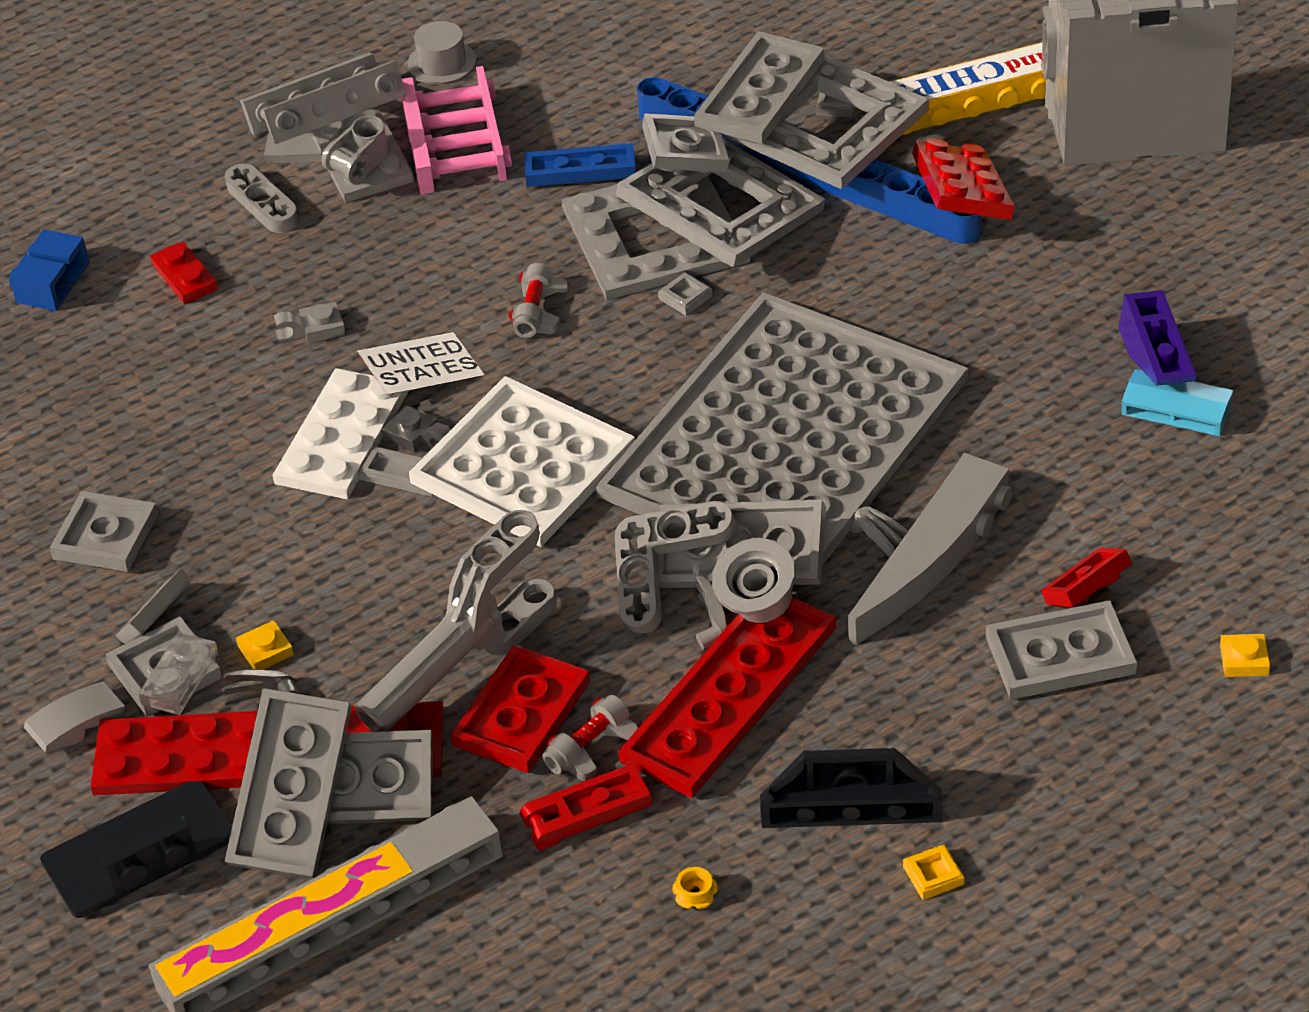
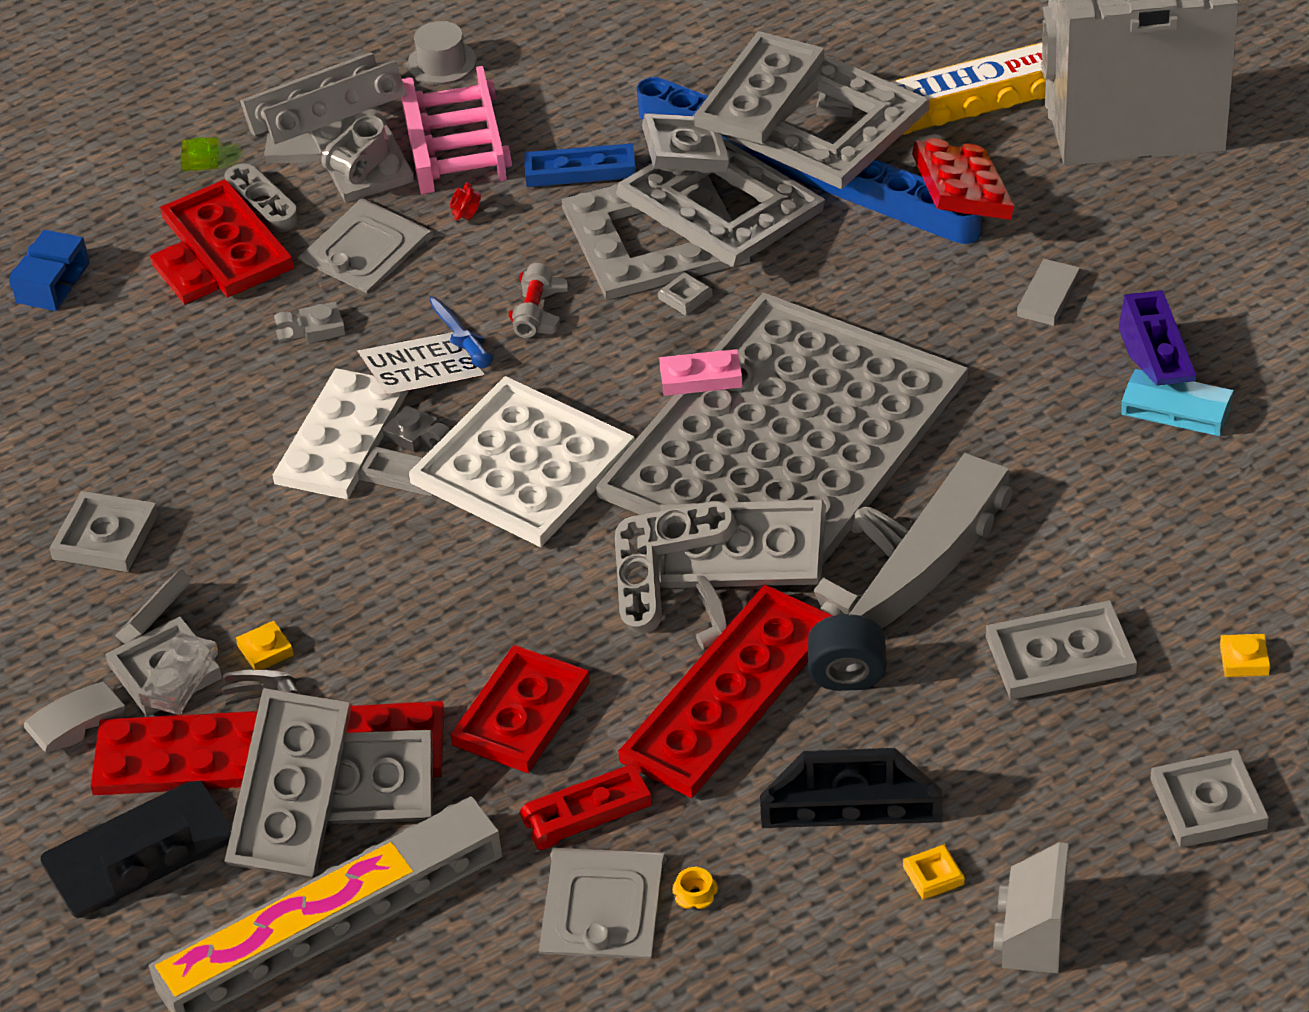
(200, 154): none -> clear neon green plate
(227, 237): none -> red plate
(368, 241): none -> light grey container
(462, 337): none -> blue sword
(464, 202): none -> red plate
(469, 623): light grey piece -> none
(567, 752): light grey piece -> none
(602, 903): none -> light grey container
(700, 372): none -> bright pink plate
(755, 579): light grey piece -> none
(834, 598): none -> light grey plate
(846, 653): none -> black wheel
(1033, 912): none -> light grey slope
(1048, 292): none -> light grey tile
(1086, 577): red plate -> none
(1209, 798): none -> light grey plate

